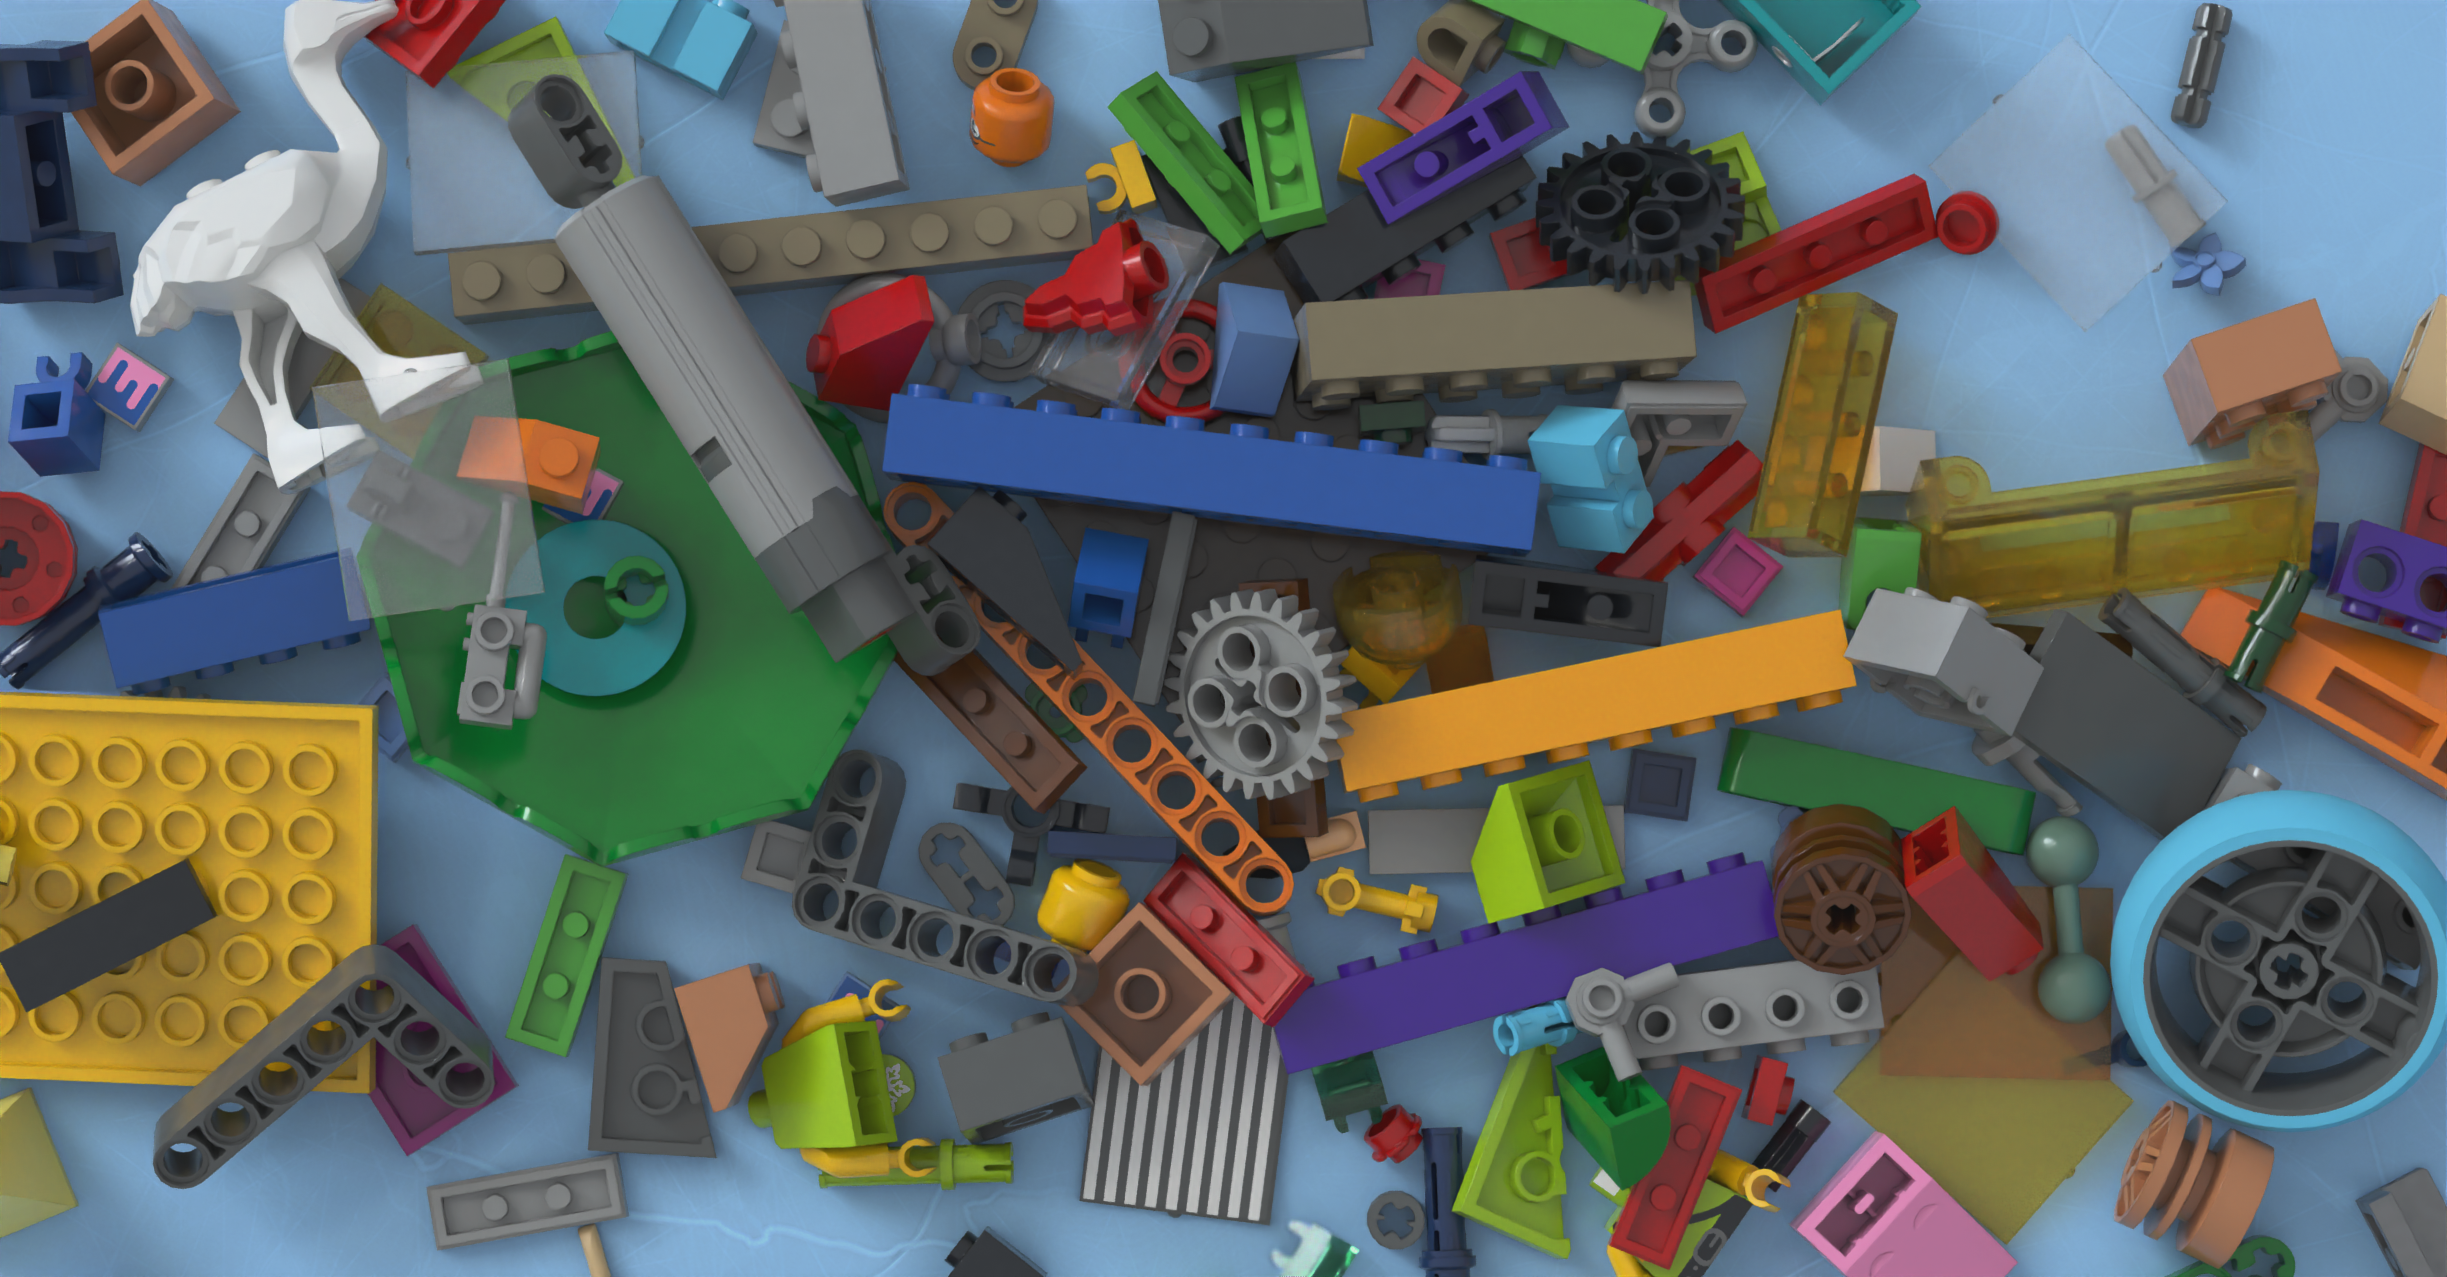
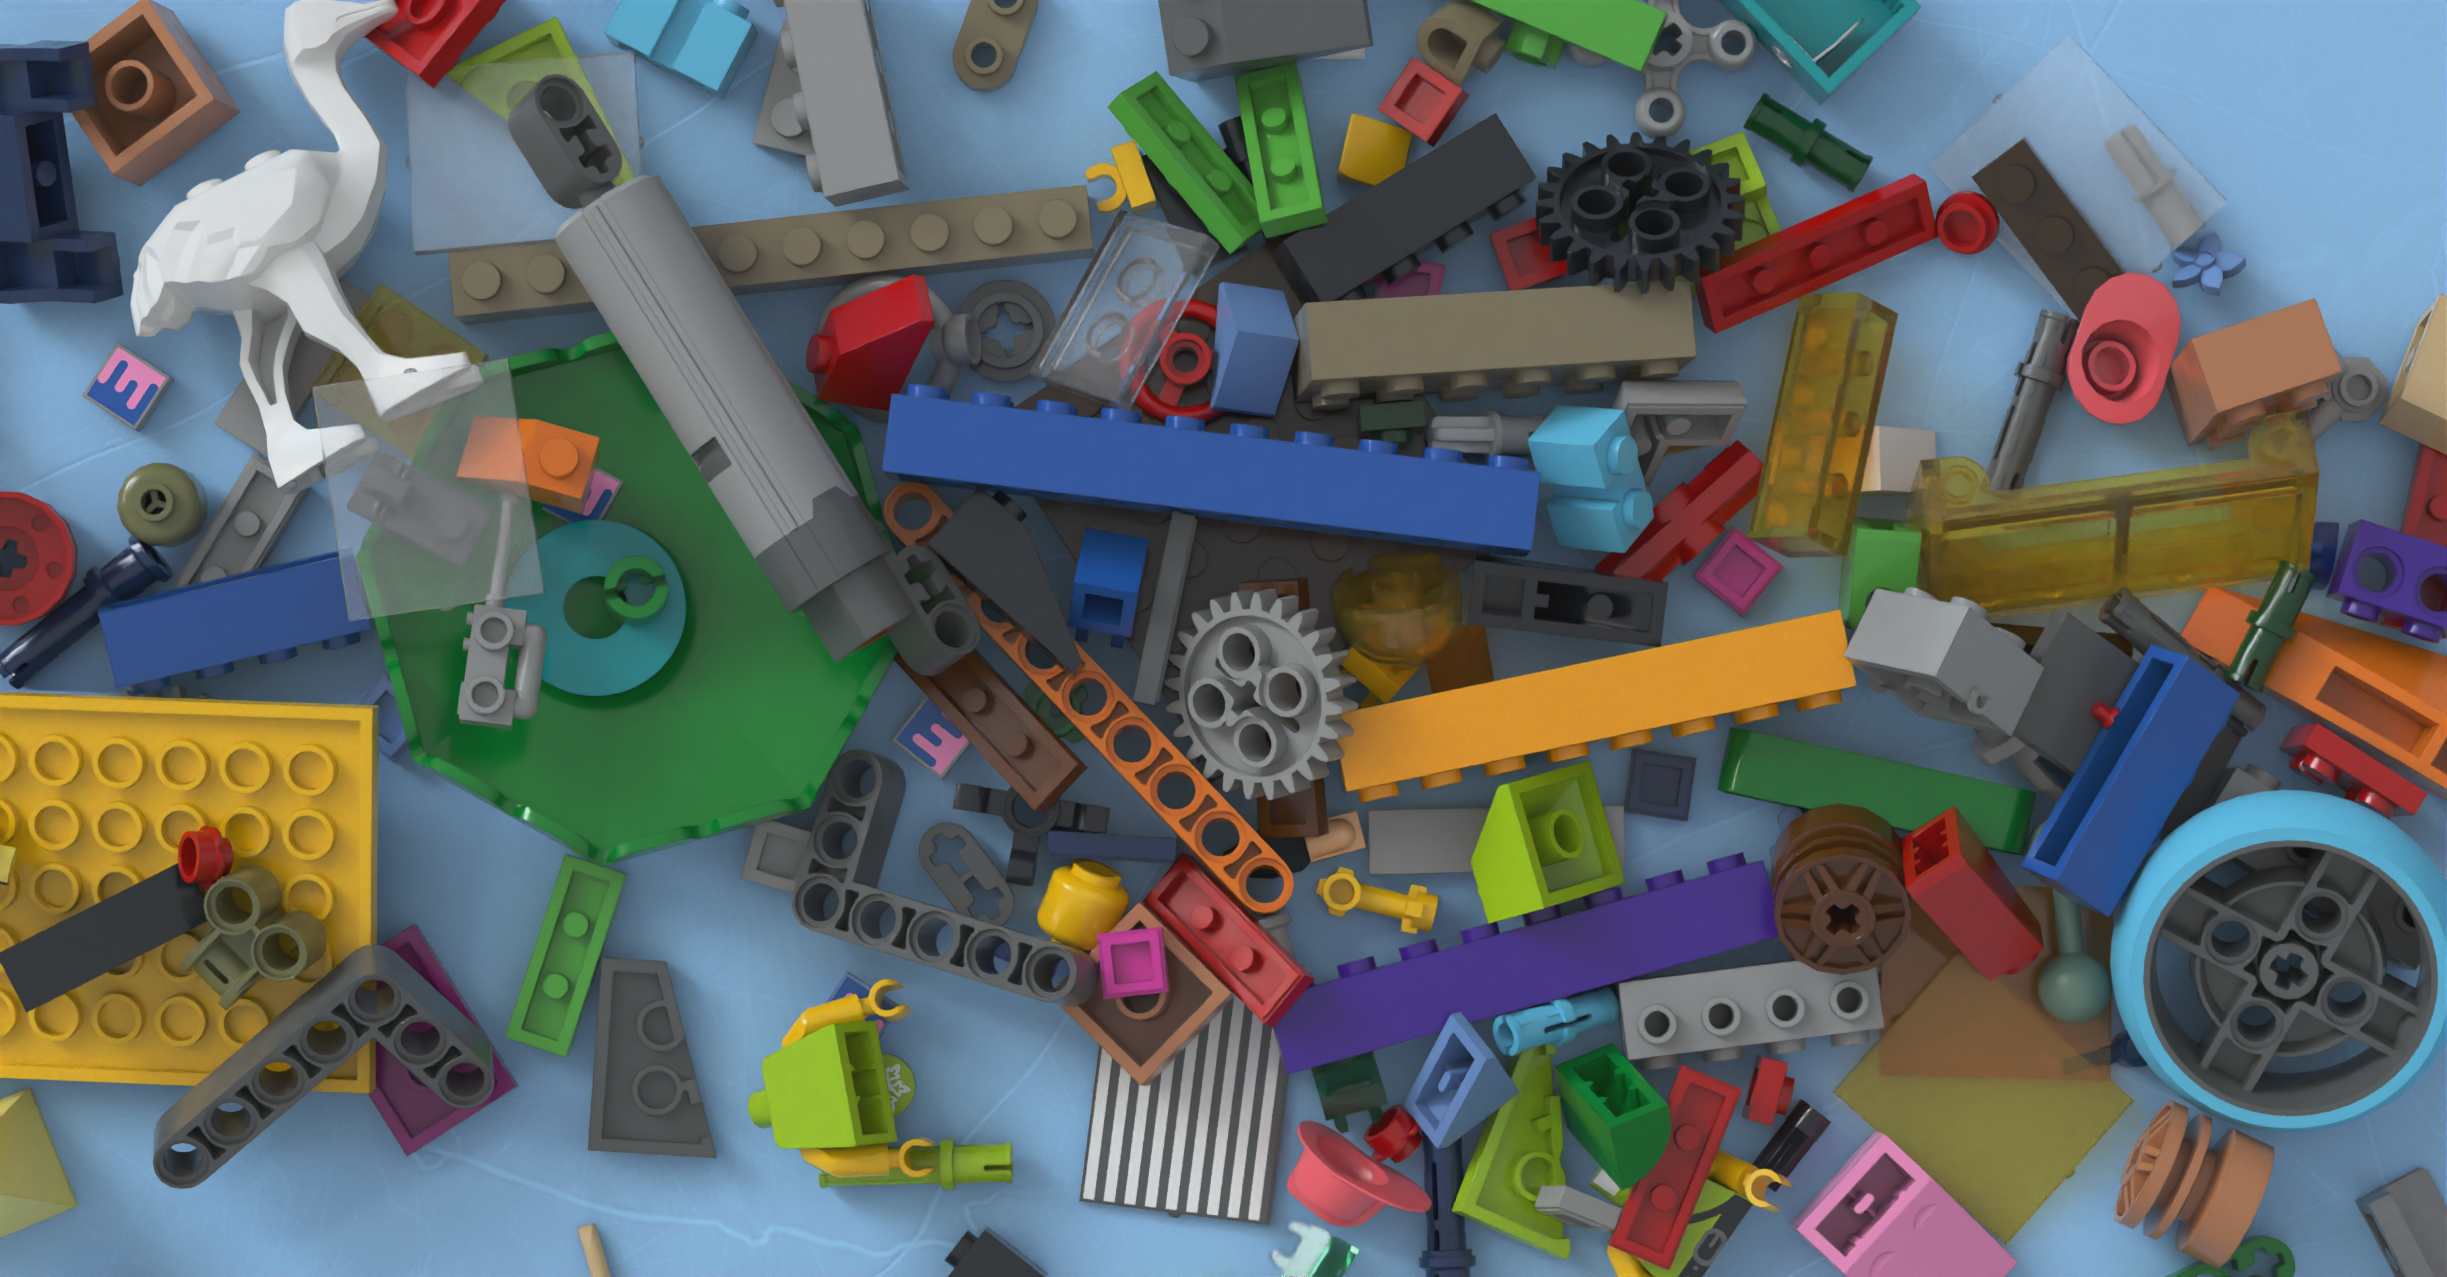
(56, 421): blue brick -> none
(182, 513): none -> olive head
(204, 856): none -> red plate
(246, 943): none -> olive piece
(527, 1201): light grey tile -> none
(730, 1027): nougat slope -> none
(932, 739): none -> tile
(1011, 117): orange head -> none
(1014, 1078): dark grey brick -> none
(1103, 287): red rock -> none
(1133, 963): none -> dark pink tile
(1345, 1183): none -> coral piece
(1391, 1239): dark grey bush -> none
(1457, 1084): none -> medium blue slope
(1464, 145): dark purple slope -> none
(1577, 1208): none -> light grey tile
(1603, 1002): light grey piece -> none
(1808, 142): none -> dark green pin
(2032, 397): none -> dark grey pin
(2048, 224): none -> dark brown plate
(2104, 713): none -> red piece
(2124, 348): none -> coral piece
(2131, 780): none -> blue brick
(2201, 65): dark grey axle -> none
(2329, 758): none -> red plate

